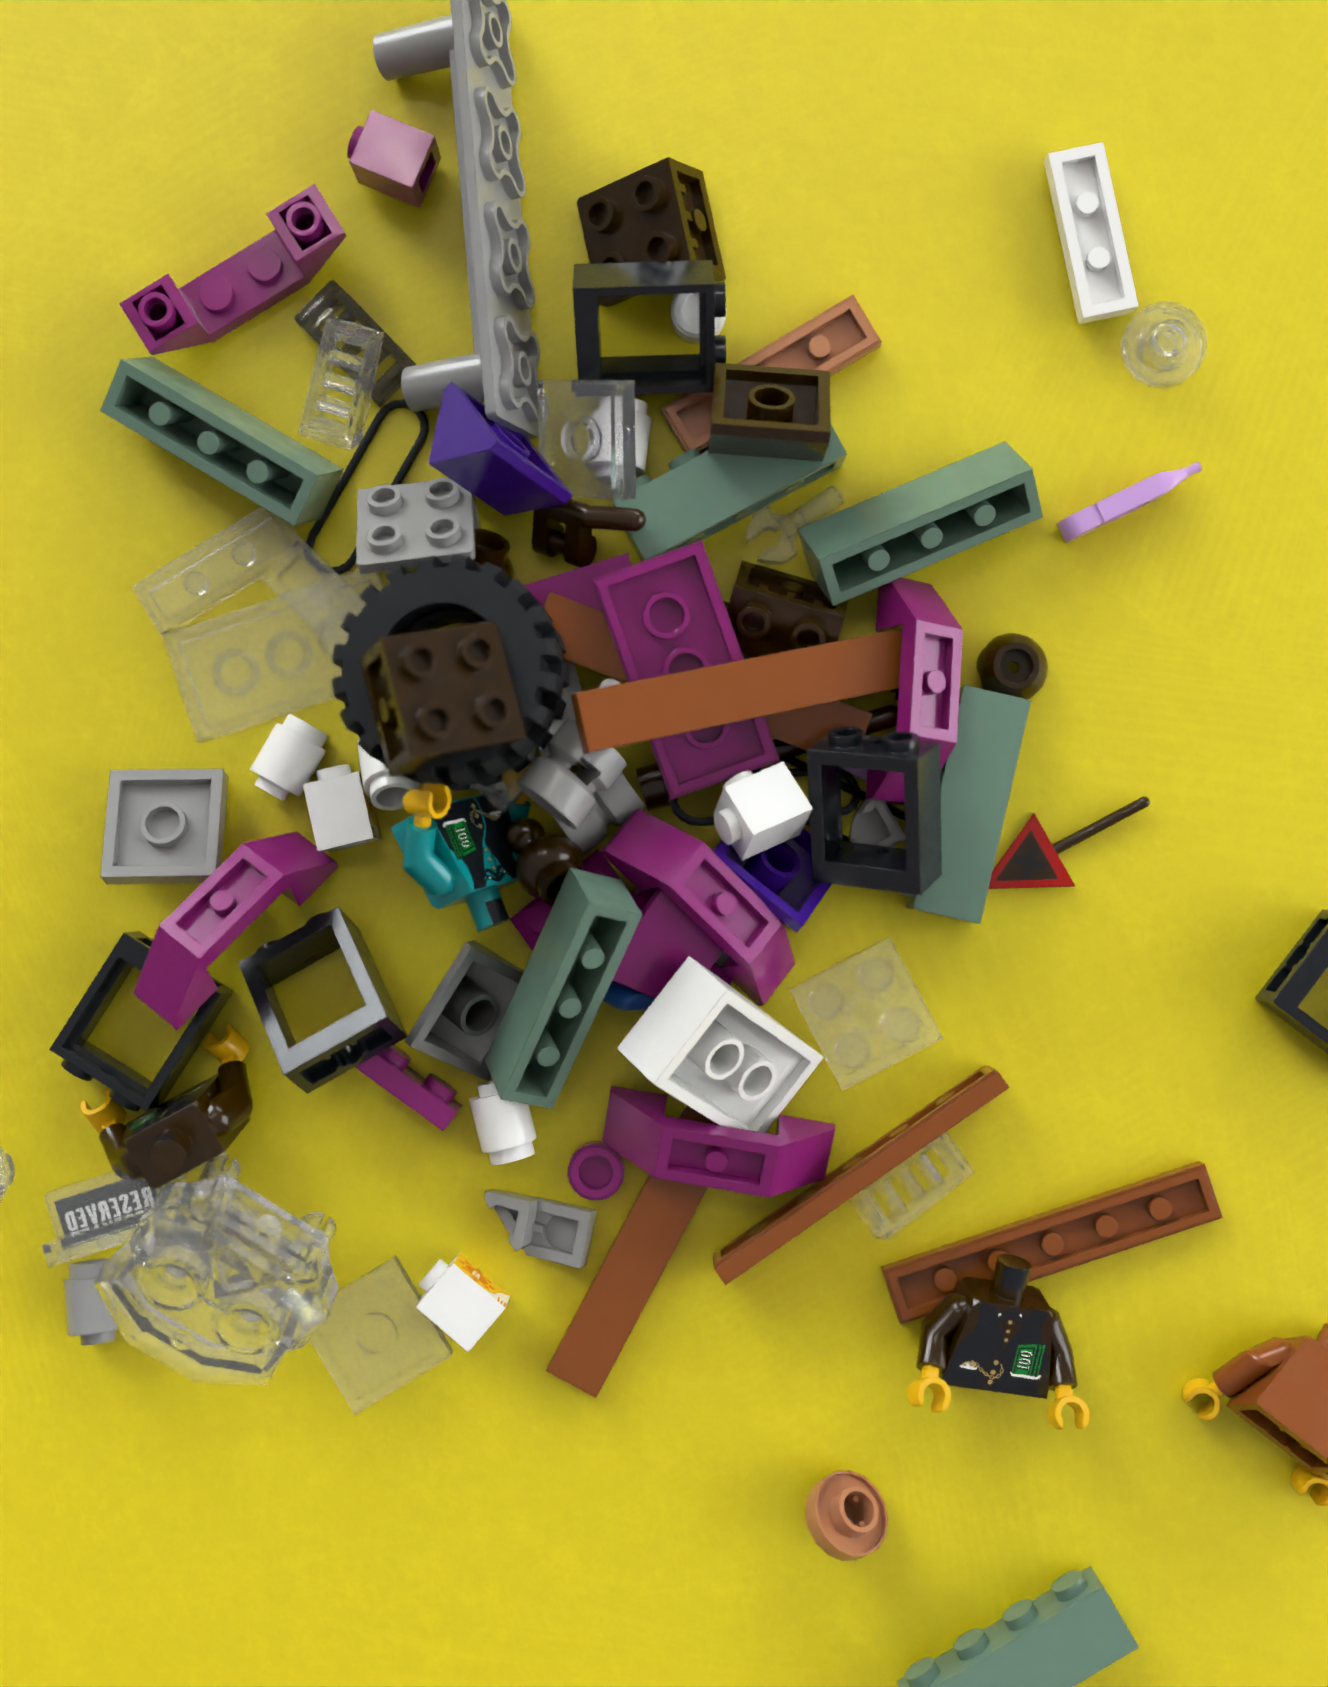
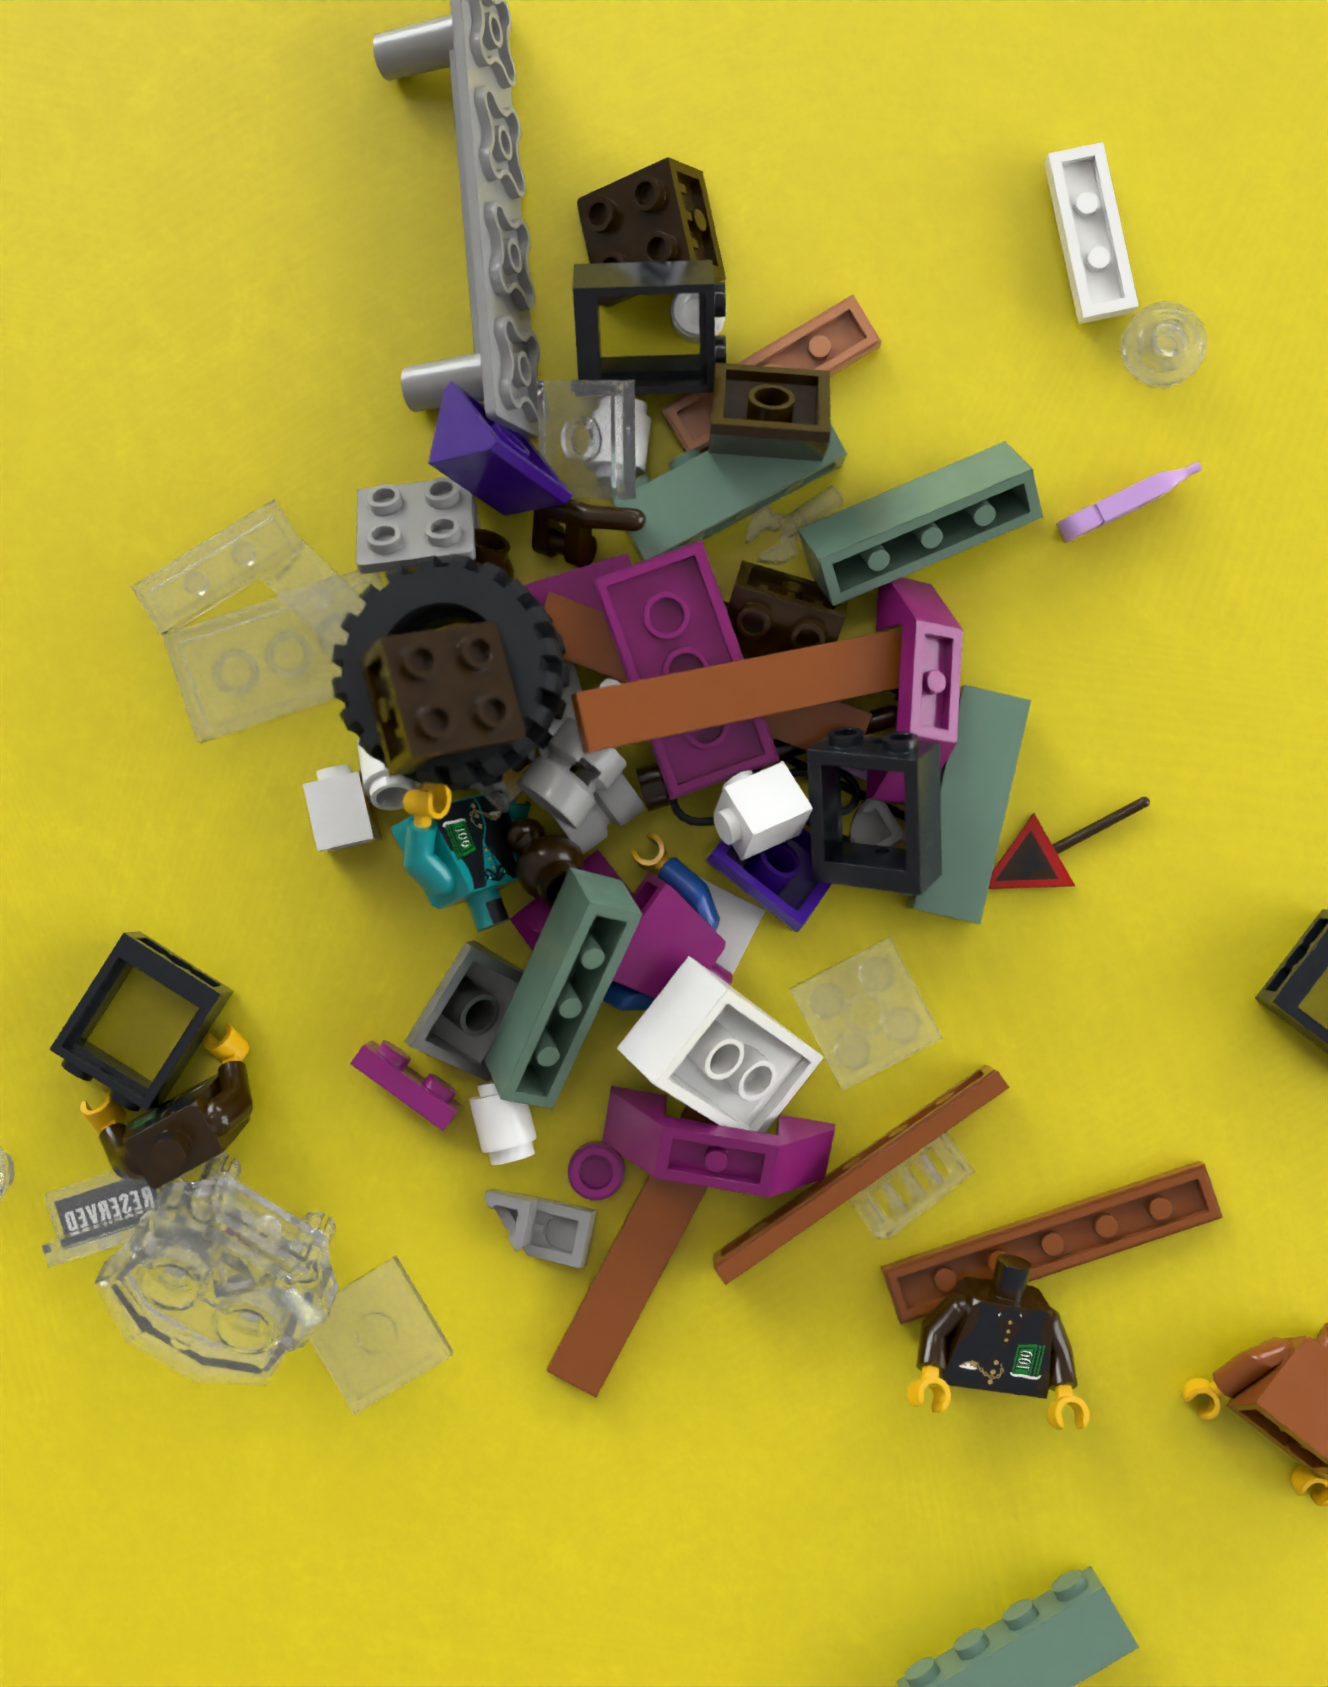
(84, 1306): light grey brick -> none
(164, 826): light grey hinge -> none
(217, 912): magenta slope -> none
(221, 439): sand green brick -> none
(241, 285): magenta slope -> none
(289, 757): white brick -> none
(312, 422): clear slope -> none
(326, 304): clear smoke slope -> none
(346, 1040): window -> none
(356, 459): black piece -> none
(393, 158): brick -> none
(461, 1300): white brick -> none
(711, 894): magenta slope -> none
(846, 1515): nougat plate -> none
(1017, 649): dark brown plate -> none

